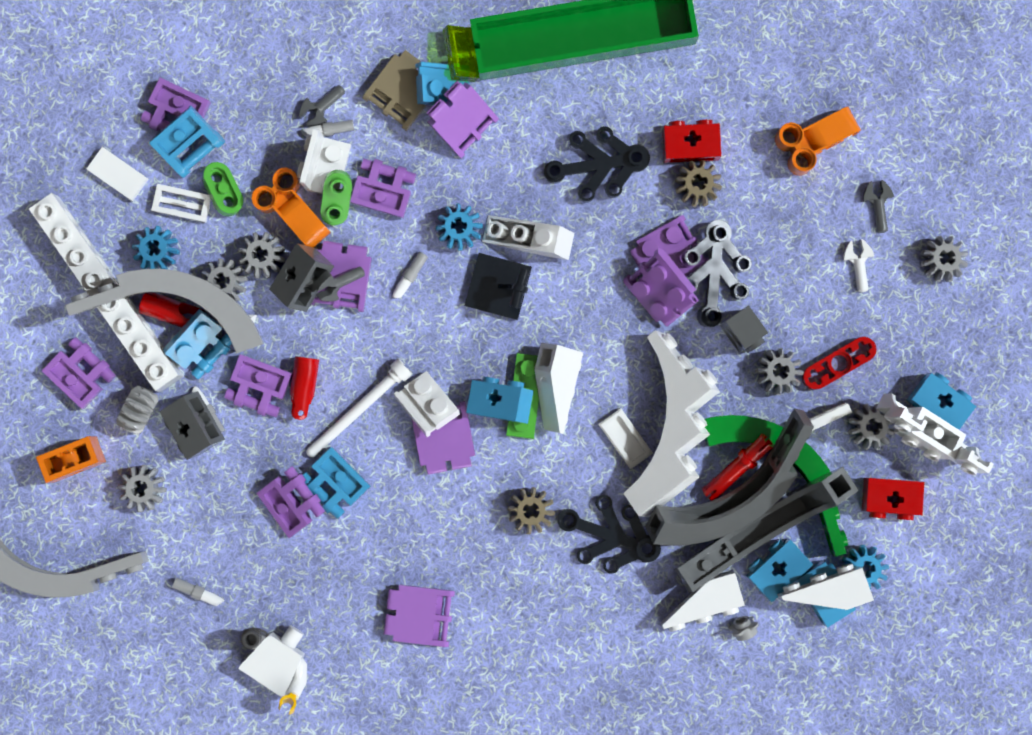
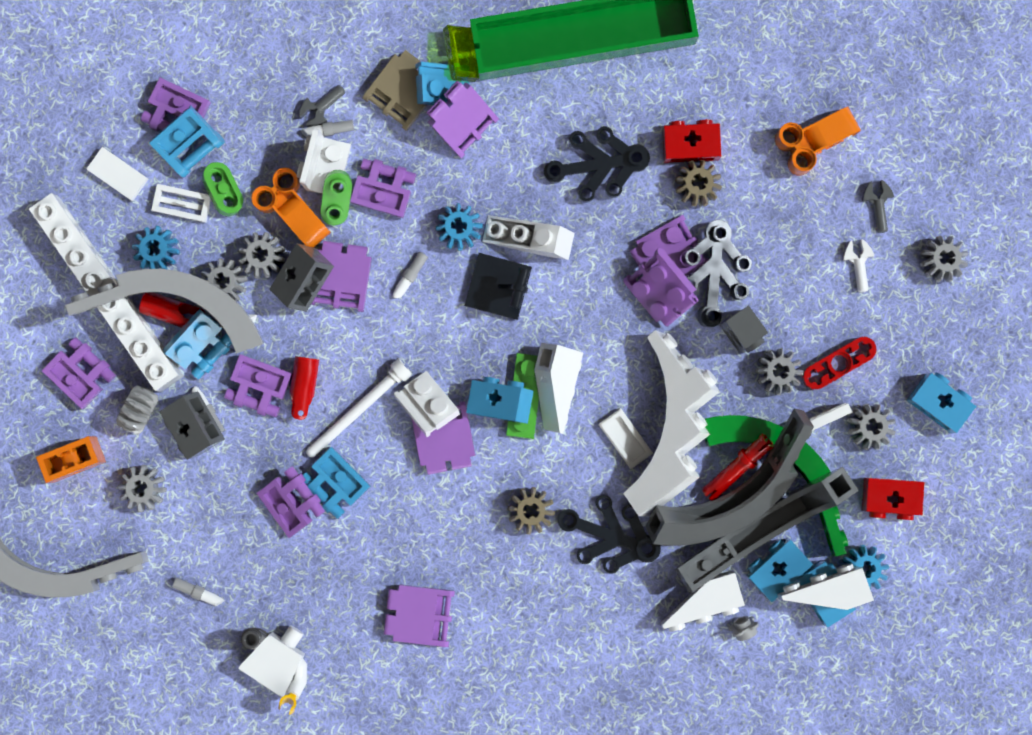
(335, 284): dark grey bar -> none
(932, 435): white bracket -> none

